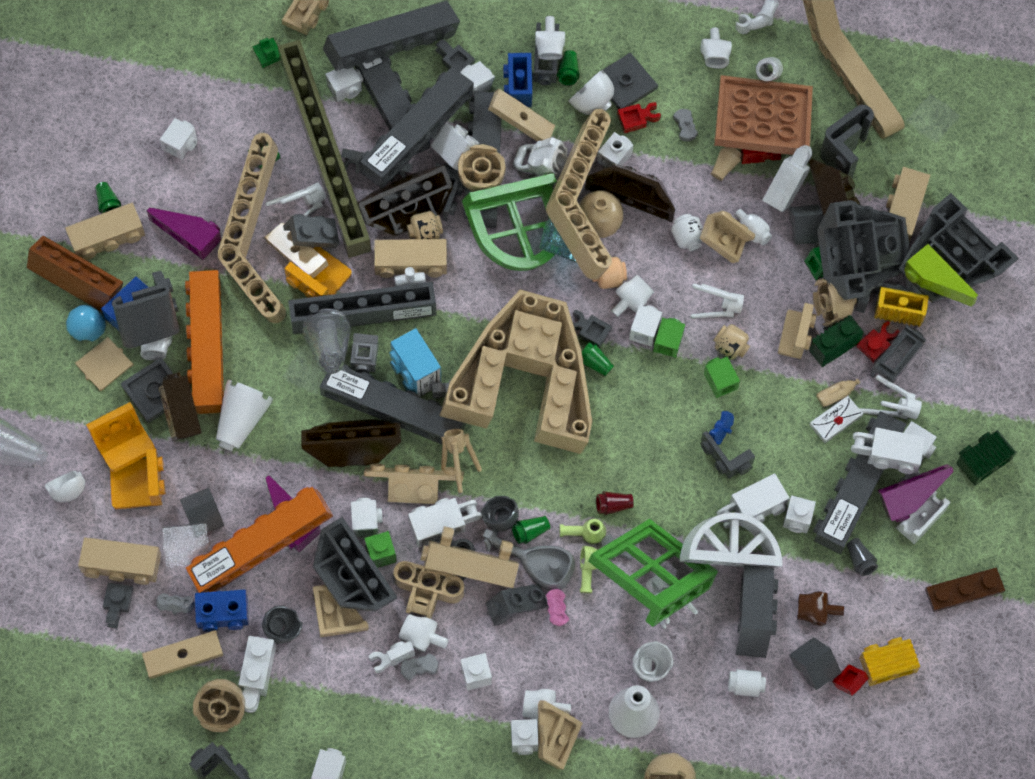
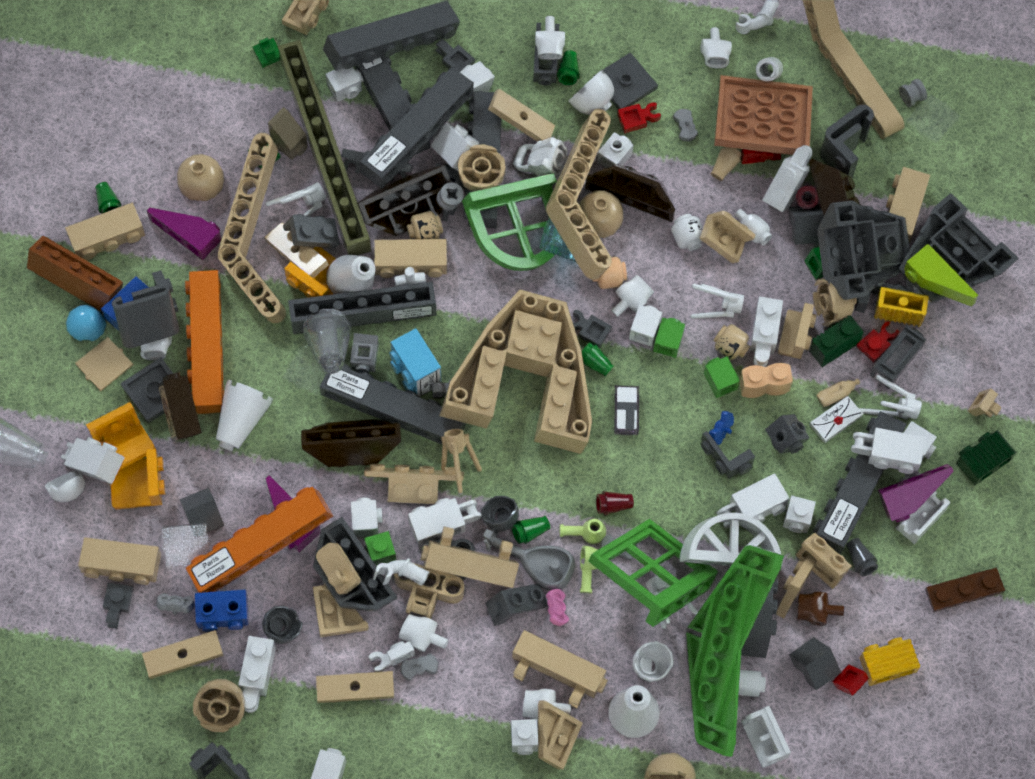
(93, 459): none -> white brick
(179, 138): white brick -> none
(200, 177): none -> tan cylinder
(287, 134): none -> dark tan slope
(338, 568): none -> tan piece
(338, 687): none -> tan tile
(350, 274): none -> white cone
(404, 568): none -> white piece
(446, 200): none -> light grey wheel
(476, 671): white brick -> none
(519, 77): blue brick -> none
(560, 665): none -> tan brick
(626, 410): none -> slope
(716, 655): none -> bright green wing
(765, 329): none -> white brick
(766, 737): none -> white hinge
(772, 380): none -> light nougat brick
(787, 434): none -> dark grey brick
(794, 584): none -> tan wing
(812, 201): none -> dark red cone
(829, 565): none -> tan bracket
(913, 92): none -> light grey wheel
(985, 404): none -> tan tile

